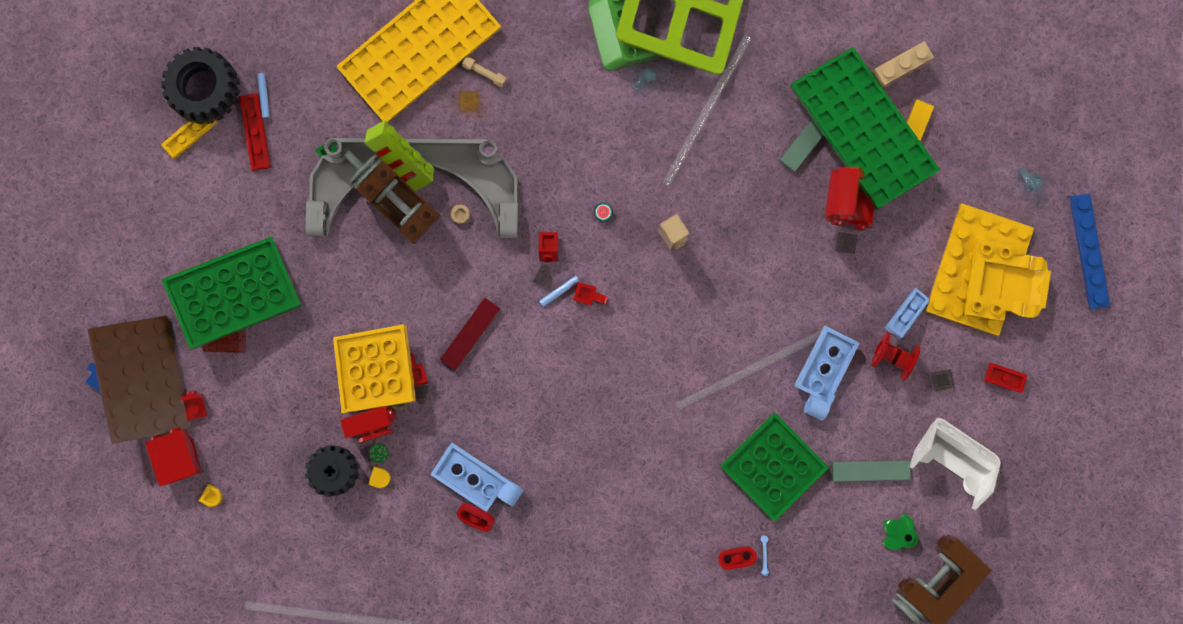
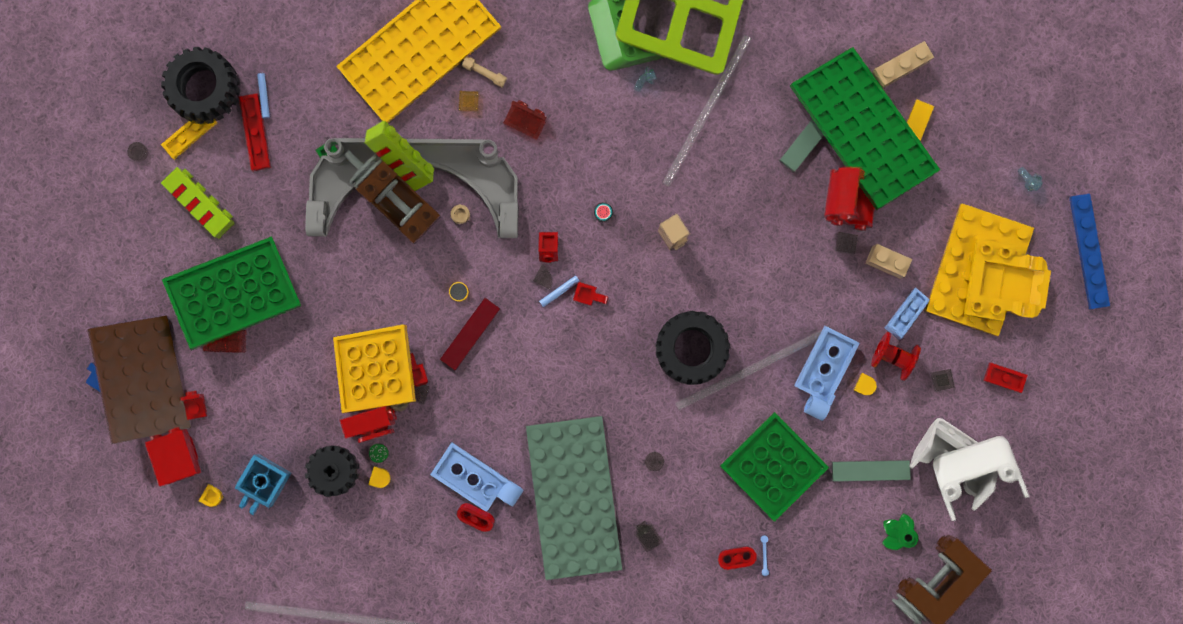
(137, 151): none -> clear smoke tile
(197, 202): none -> lime brick
(251, 484): none -> dark azure hinge
(458, 291): none -> tile
(525, 119): none -> clear red bracket
(573, 498): none -> sand green plate
(647, 535): none -> clear smoke slope
(654, 461): none -> clear smoke tile
(711, 329): none -> black tyre
(865, 385): none -> yellow tile
(888, 261): none -> tan brick
(973, 462): none -> white windscreen

